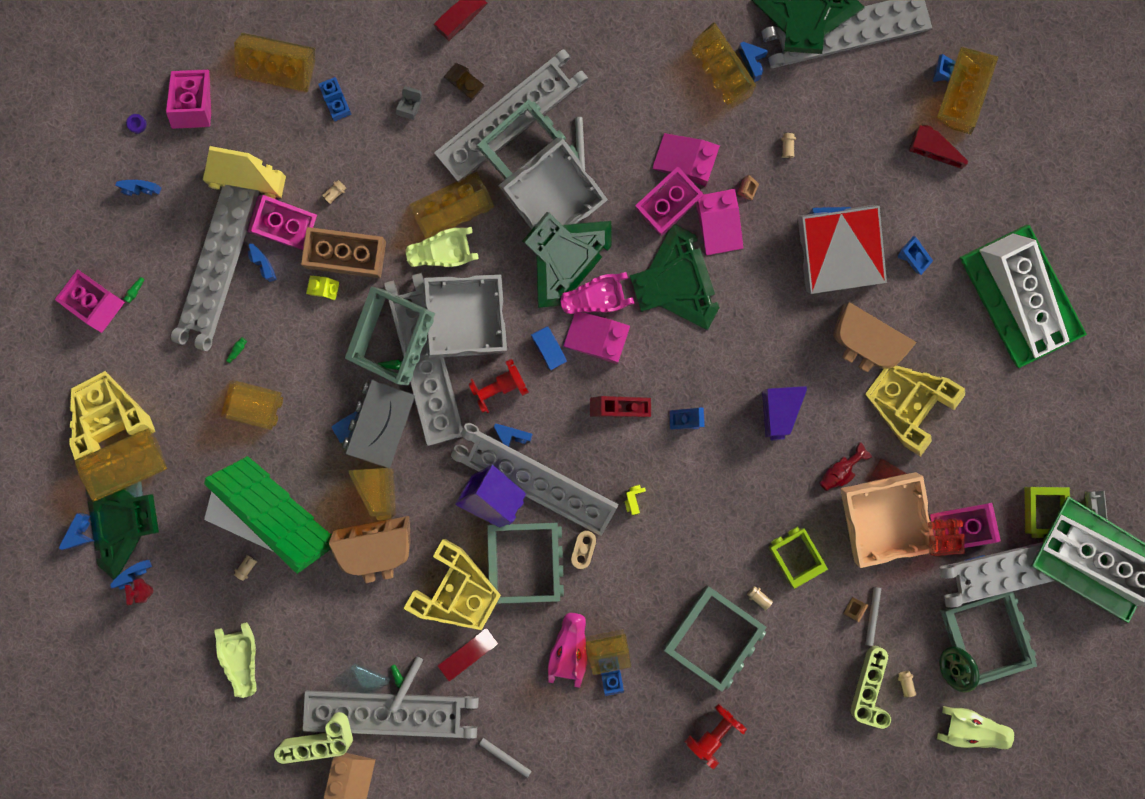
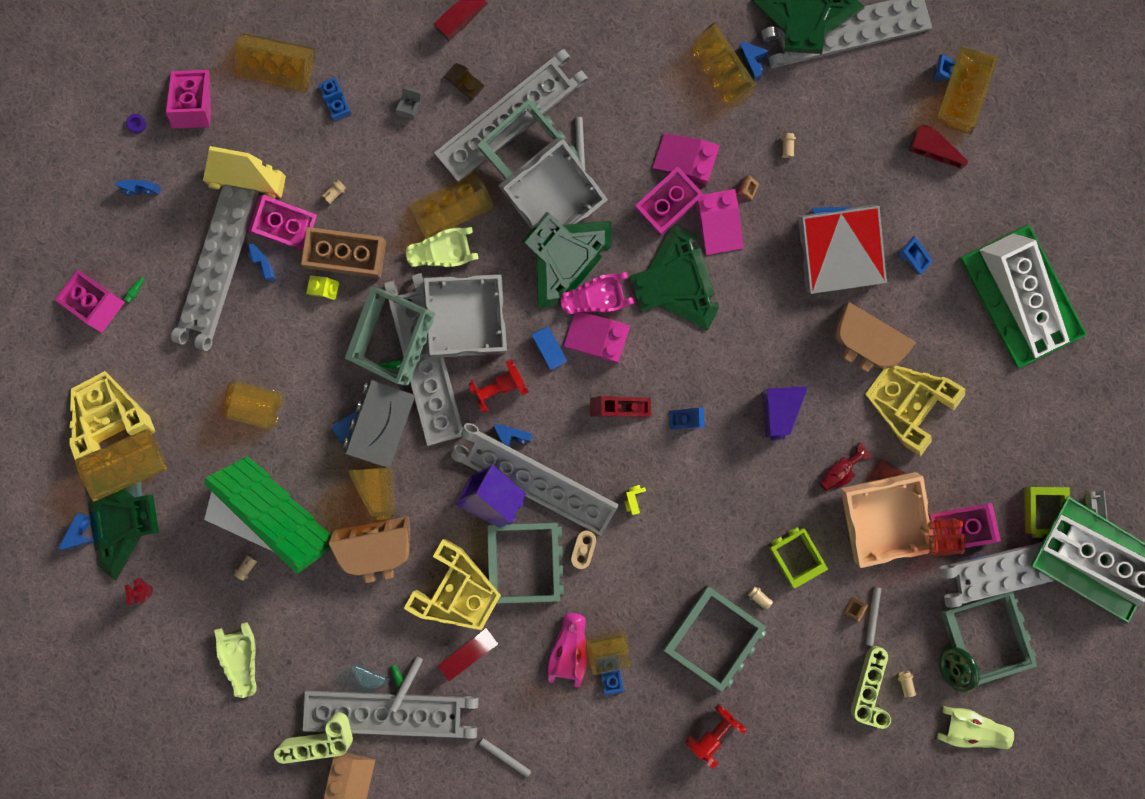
(127, 576): blue slope -> none
(237, 349): green piece -> none

